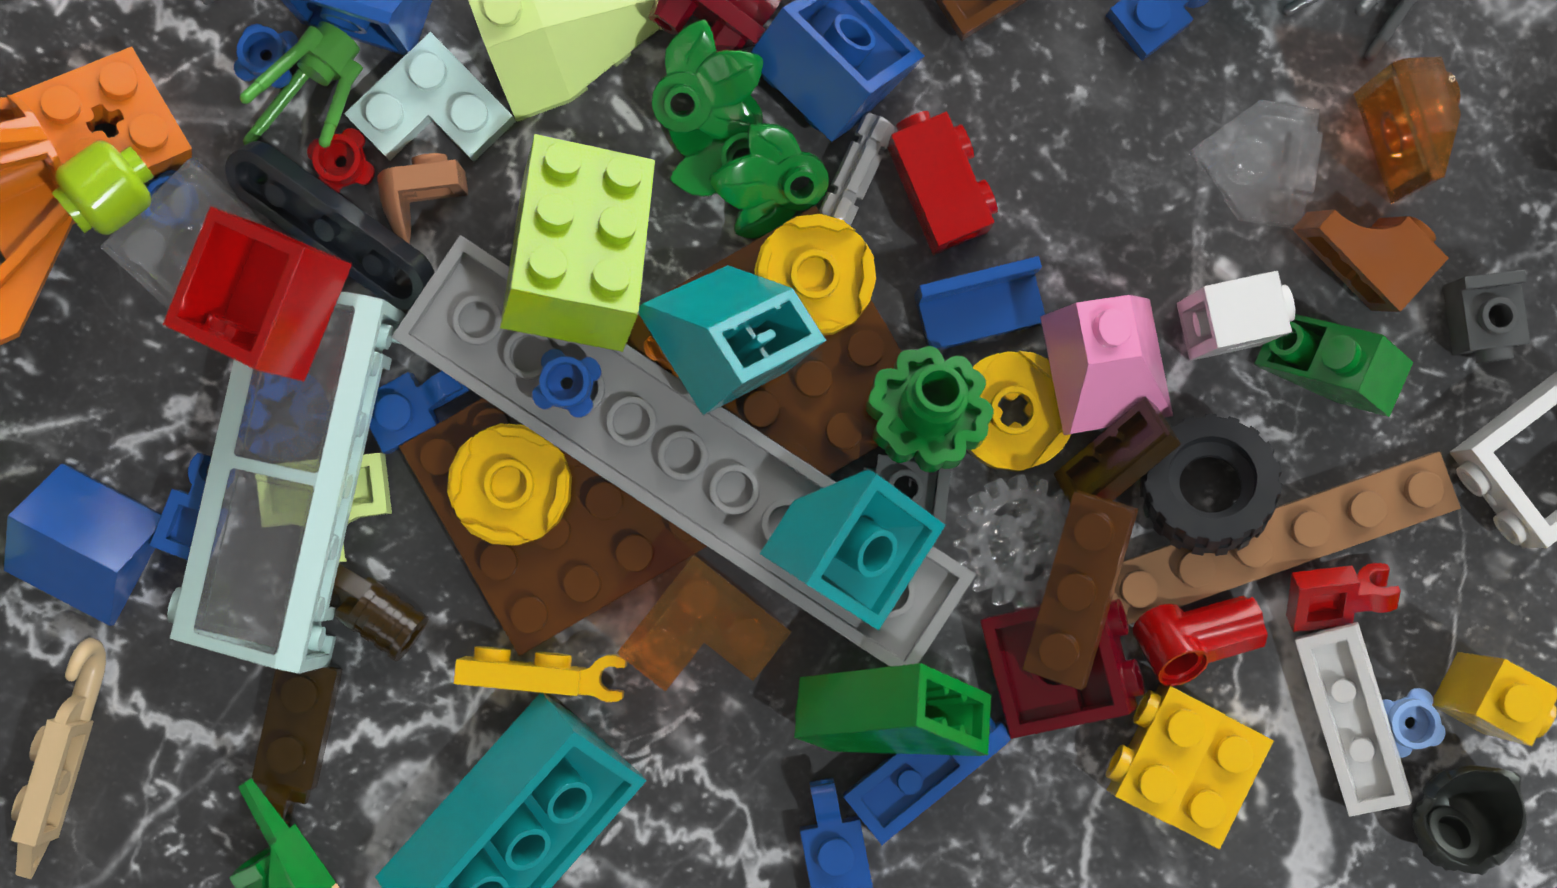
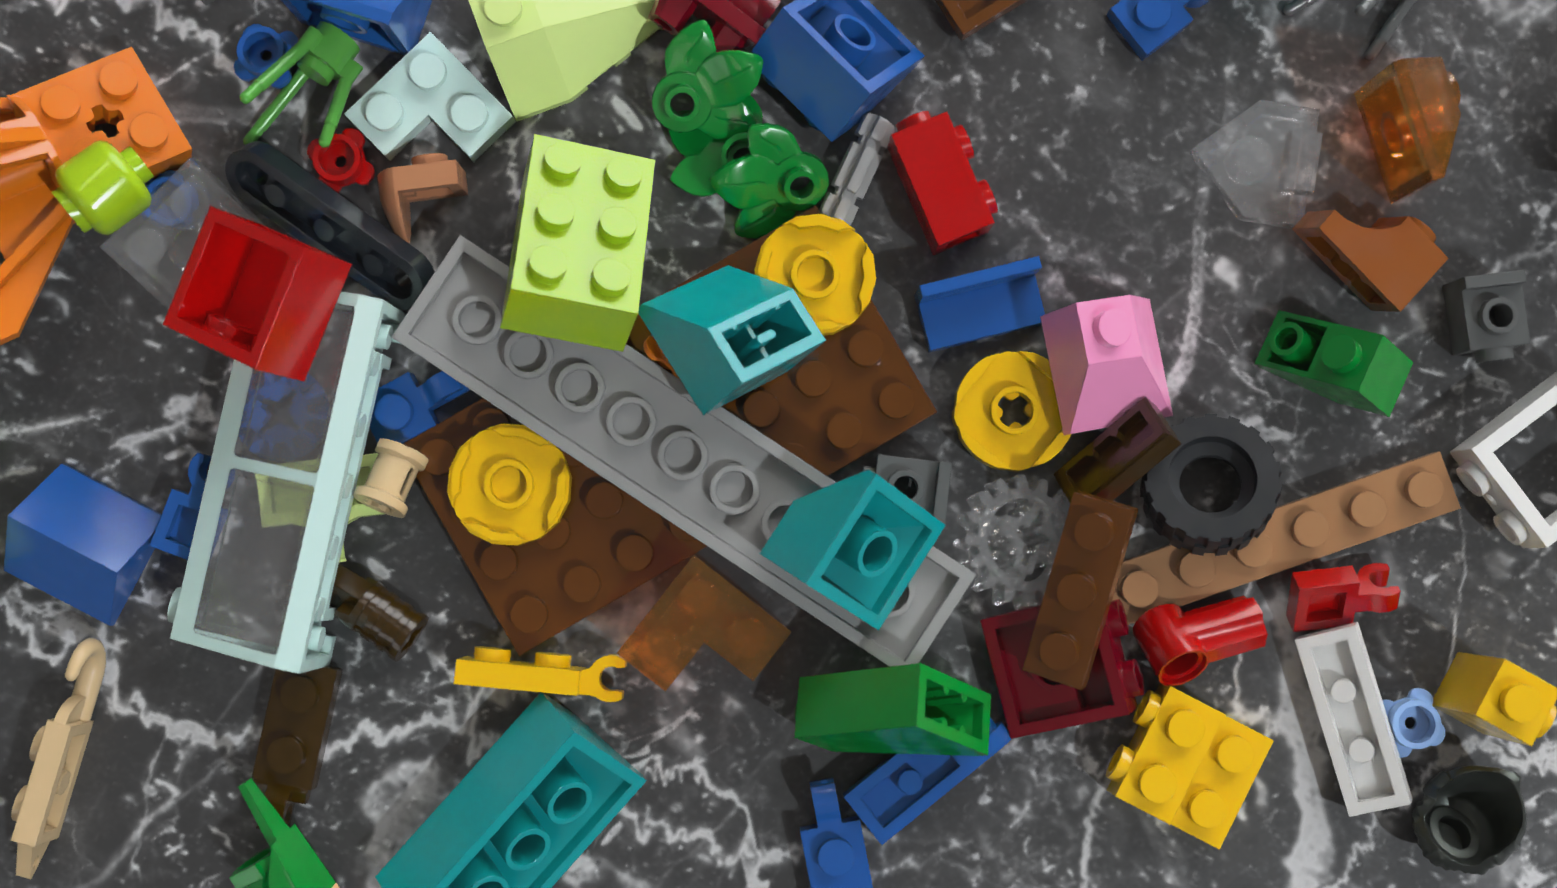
(391, 478): none -> tan bush
(556, 368): blue plate -> none
(929, 409): green plant -> none
(1236, 315): white brick -> none

